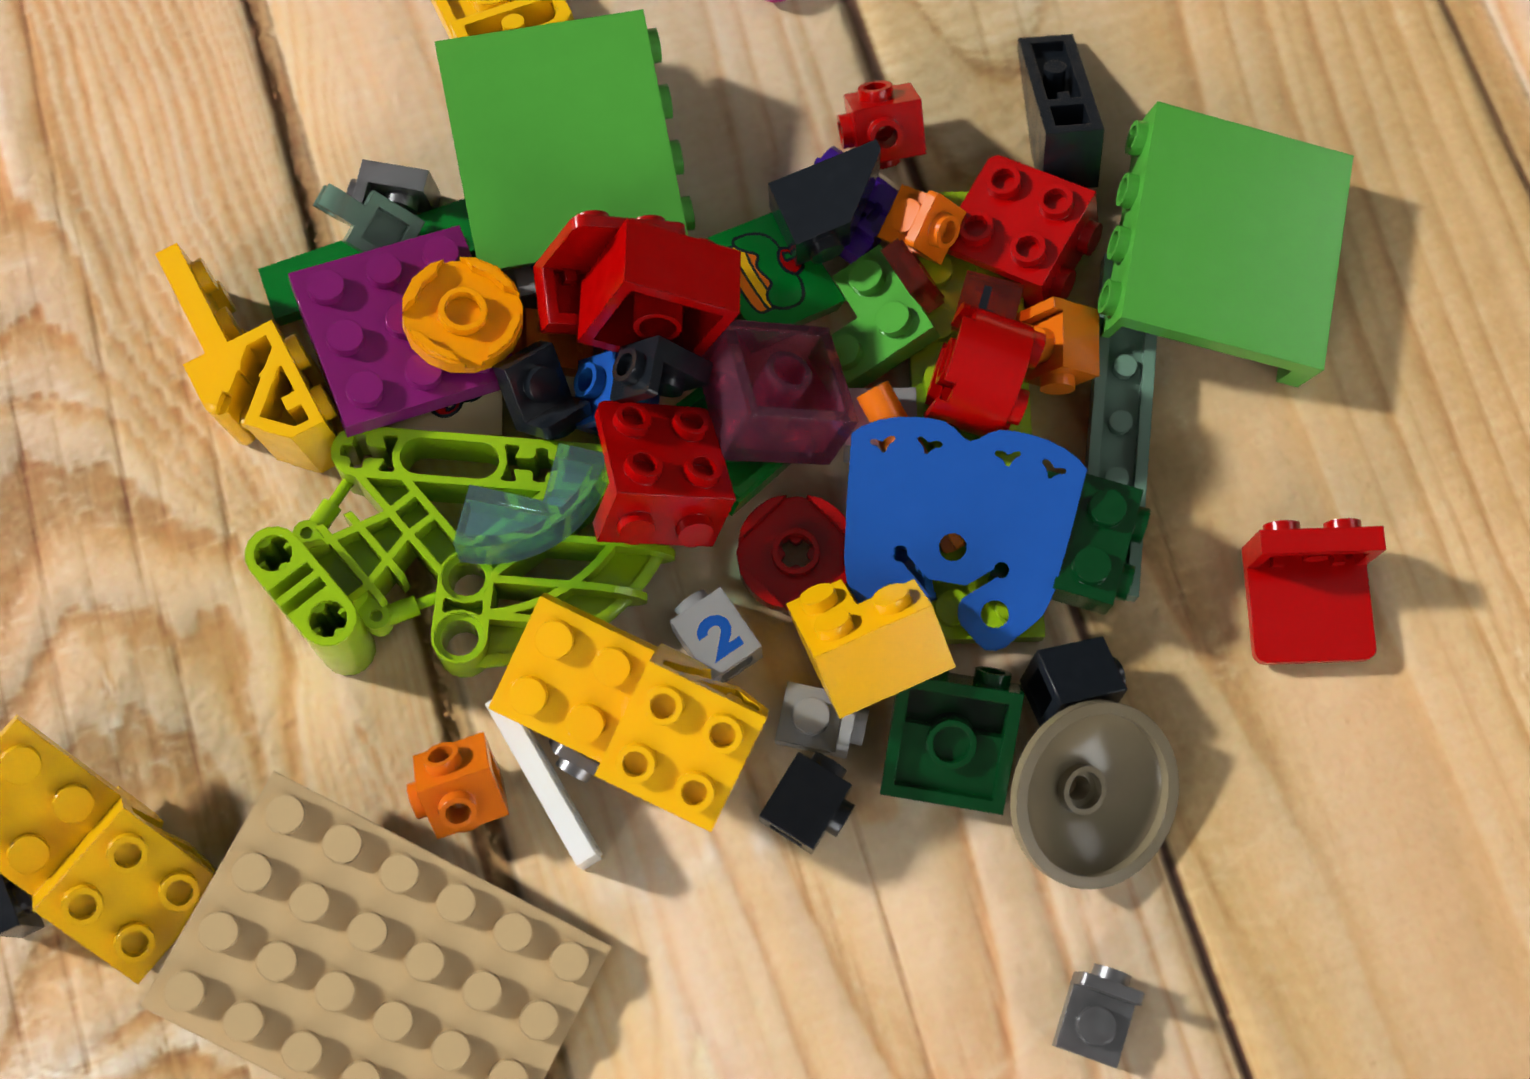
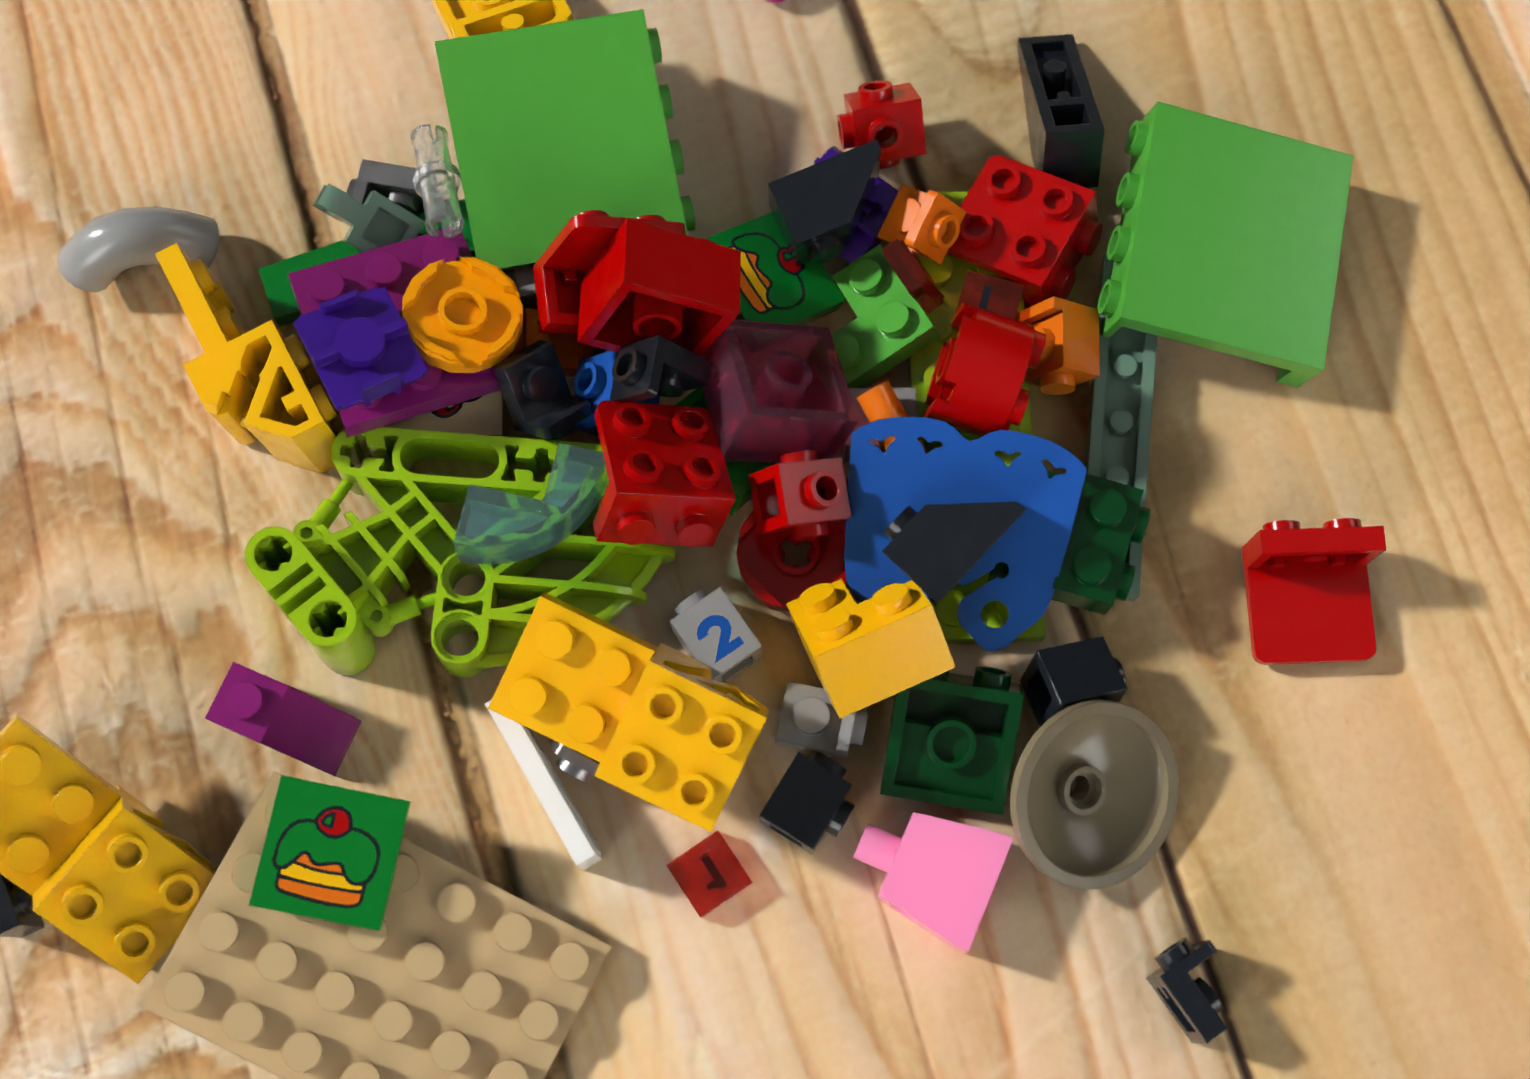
(131, 239): none -> light grey cylinder
(283, 719): none -> magenta slope
(330, 853): none -> green tile
(360, 347): none -> dark purple piece
(437, 181): none -> clear pin
(458, 786): orange brick -> none
(709, 874): none -> clear red tile
(800, 496): none -> red brick
(937, 873): none -> bright pink torso
(946, 540): none -> black slope
(1097, 1014): flat silver bracket -> none
(1188, 1000): none -> black bracket

